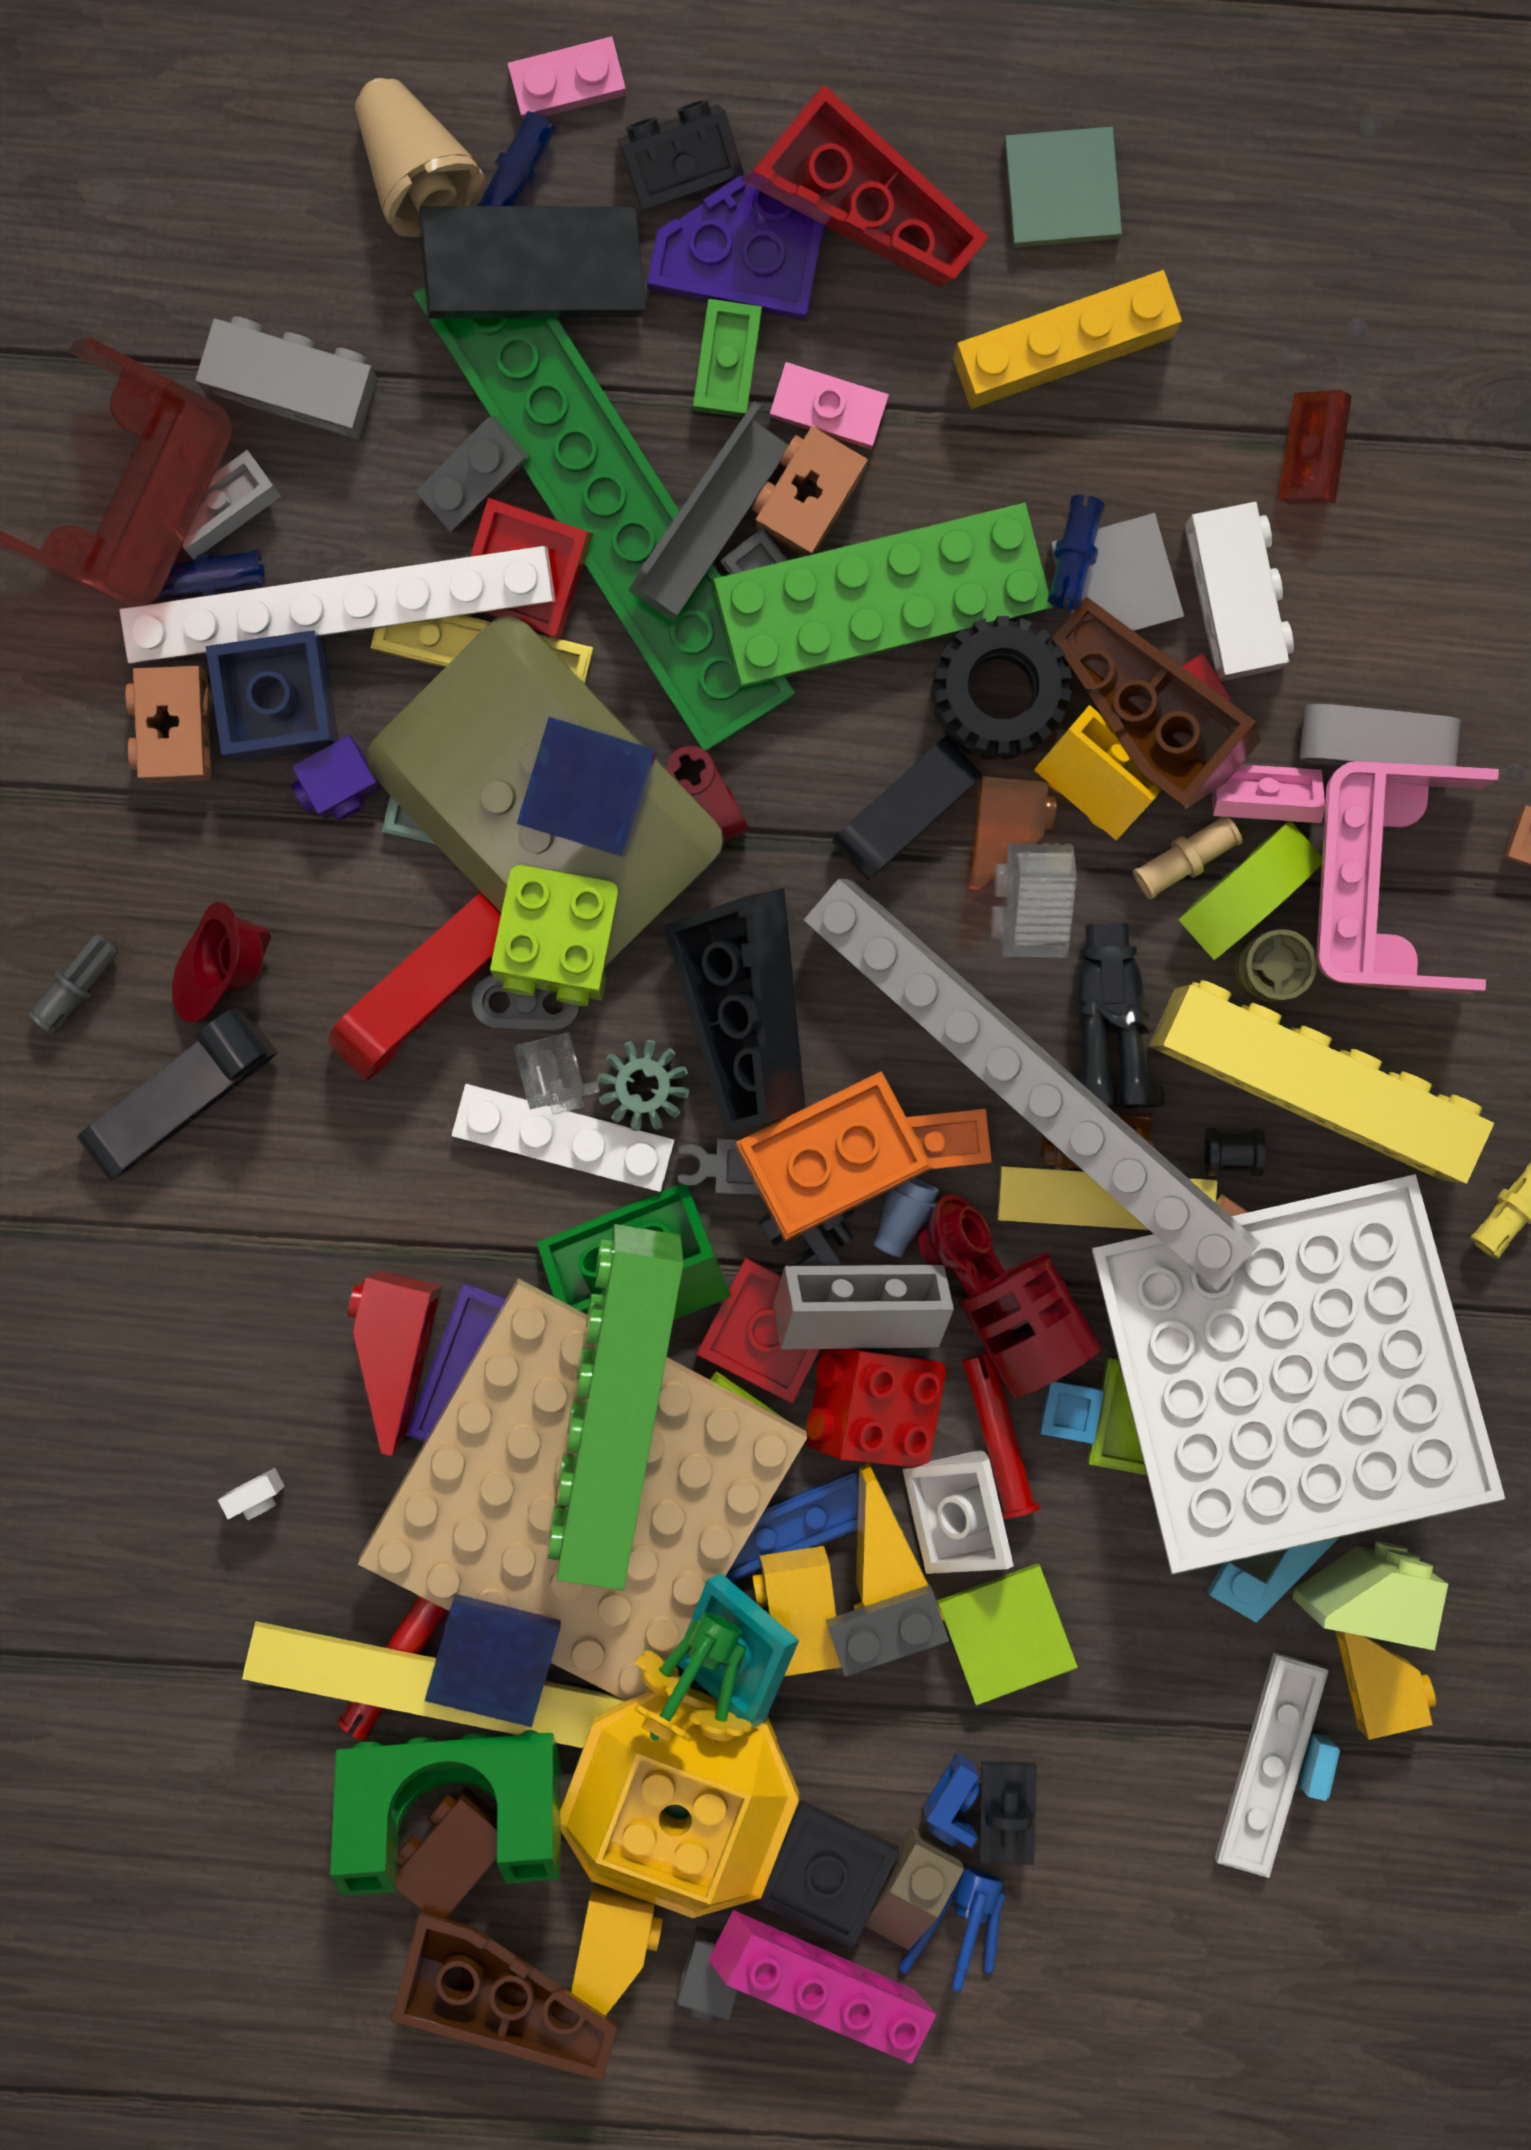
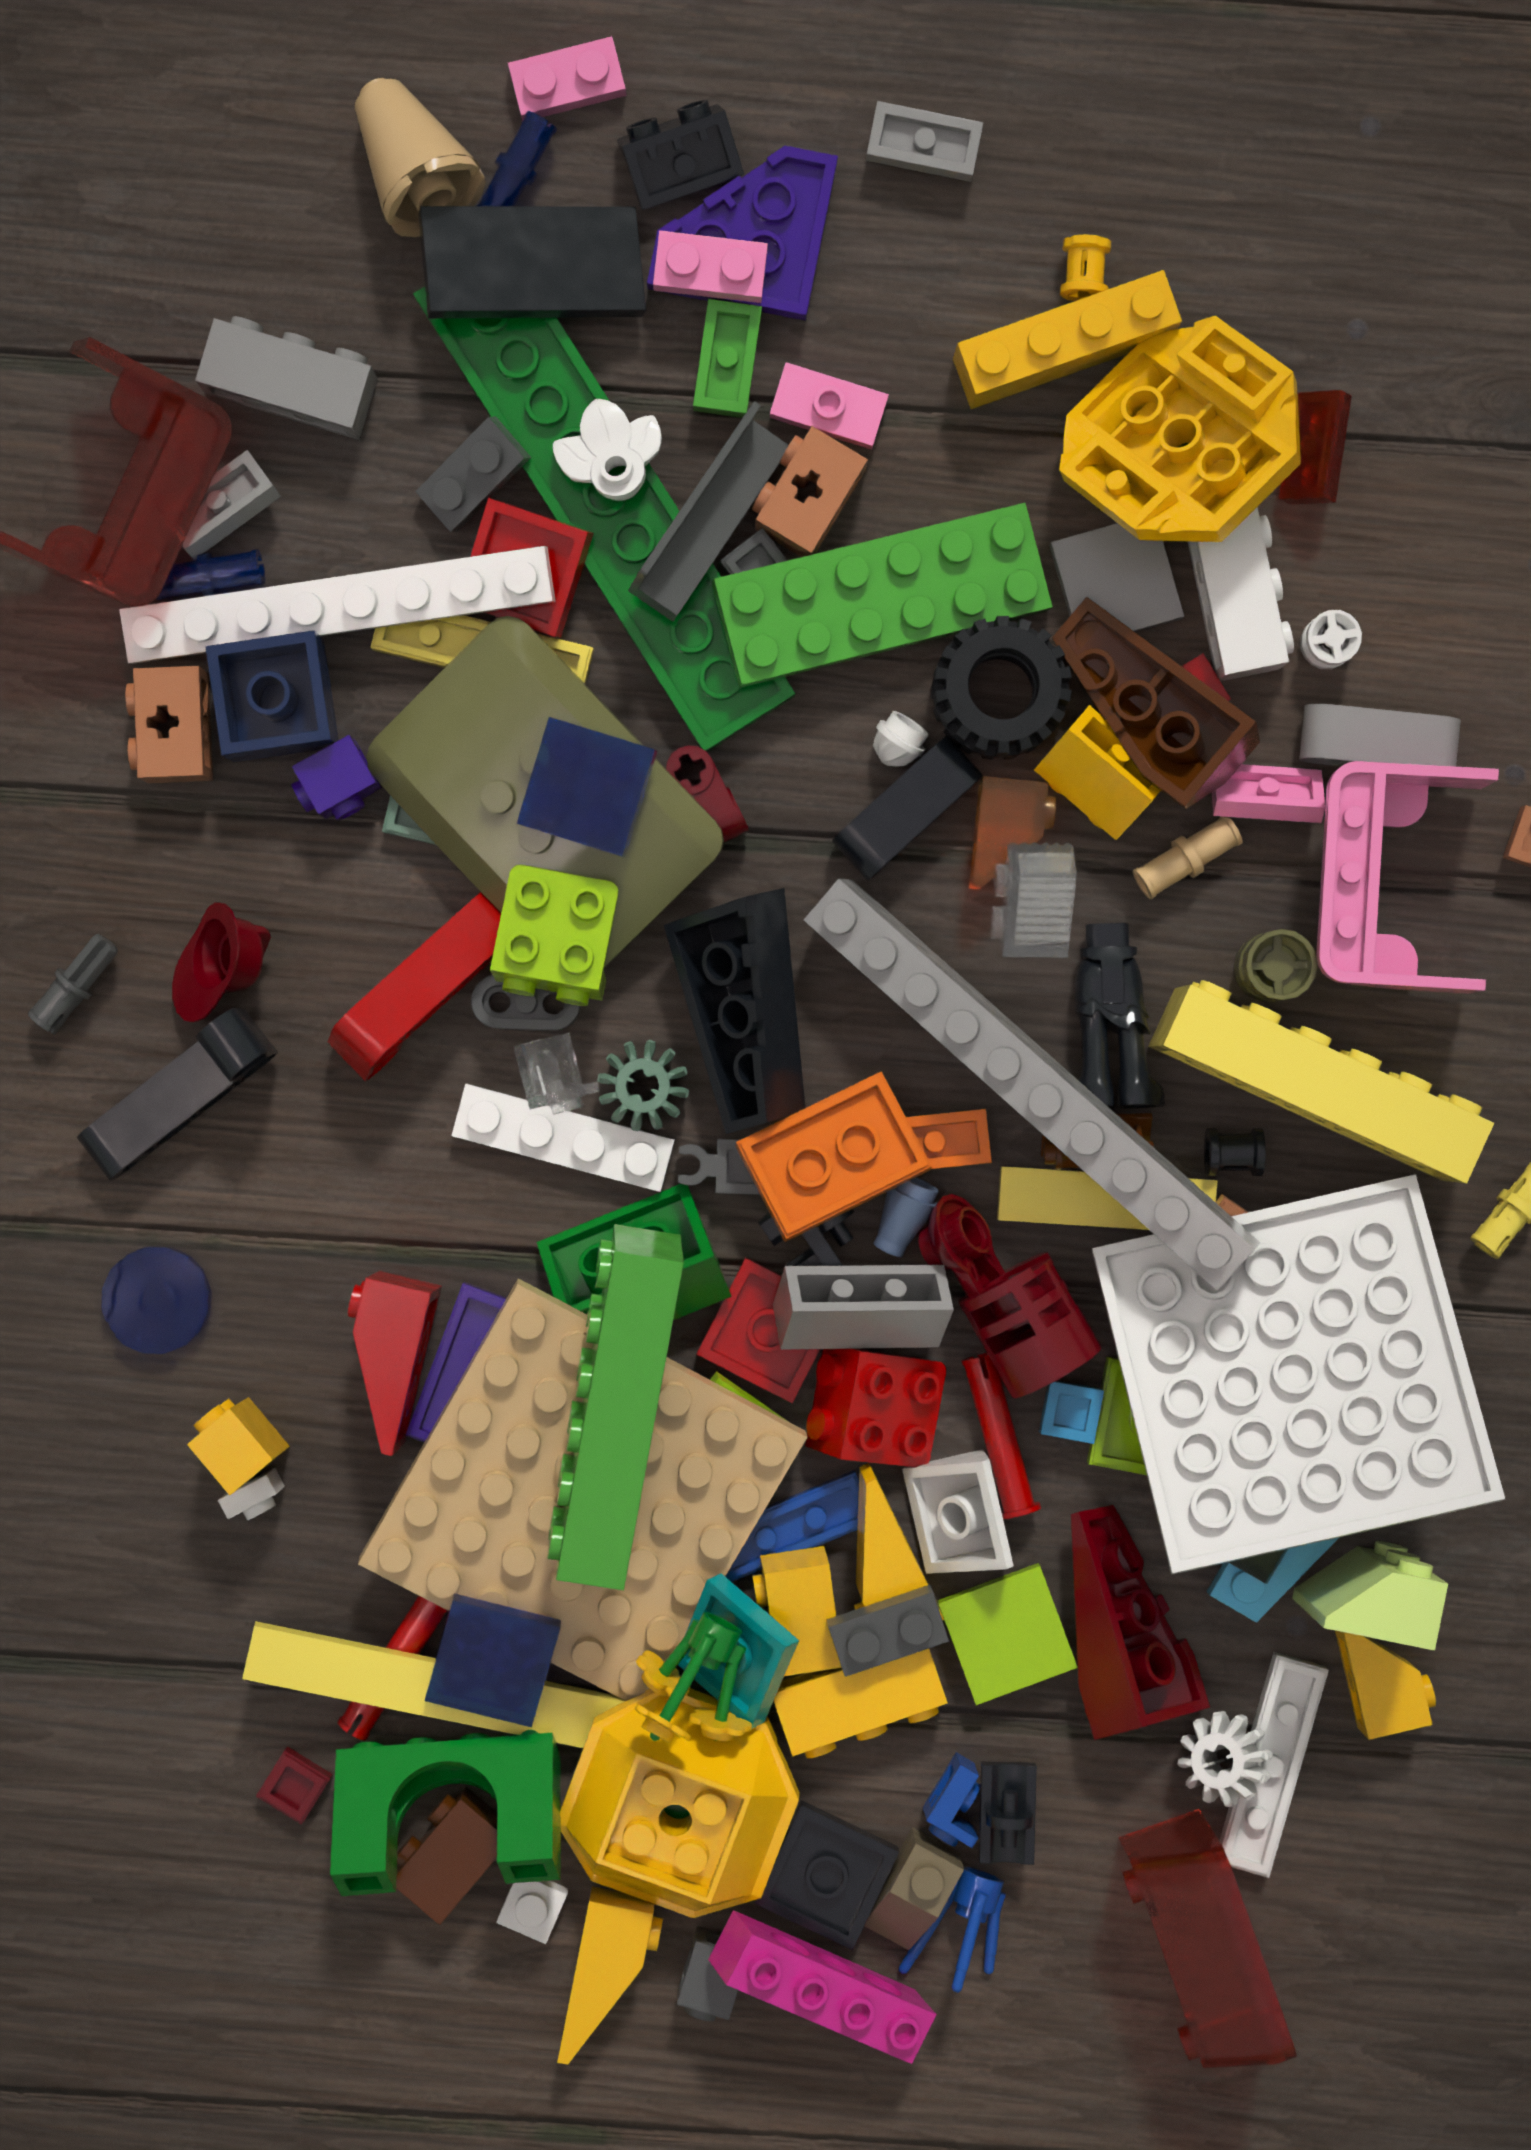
(156, 1300): none -> clear blue tile
(236, 1443): none -> yellow brick
(294, 1785): none -> dark red tile
(489, 1997): reddish brown wedge -> none
(533, 1908): none -> white plate
(606, 443): none -> white plate
(710, 266): none -> bright pink plate
(829, 1707): none -> yellow brick
(865, 190): red wedge -> none
(899, 740): none -> white plate
(924, 141): none -> light grey plate
(1062, 187): sand green tile -> none
(1076, 552): clear blue pin -> none
(1079, 250): none -> yellow bush
(1126, 1651): none -> dark red wedge
(1176, 389): none -> yellow piece
(1207, 1944): none -> clear red windscreen
(1227, 1782): none -> white gear
(1252, 890): lime brick -> none
(1318, 1766): medium azure tile -> none
(1342, 636): none -> white wheel

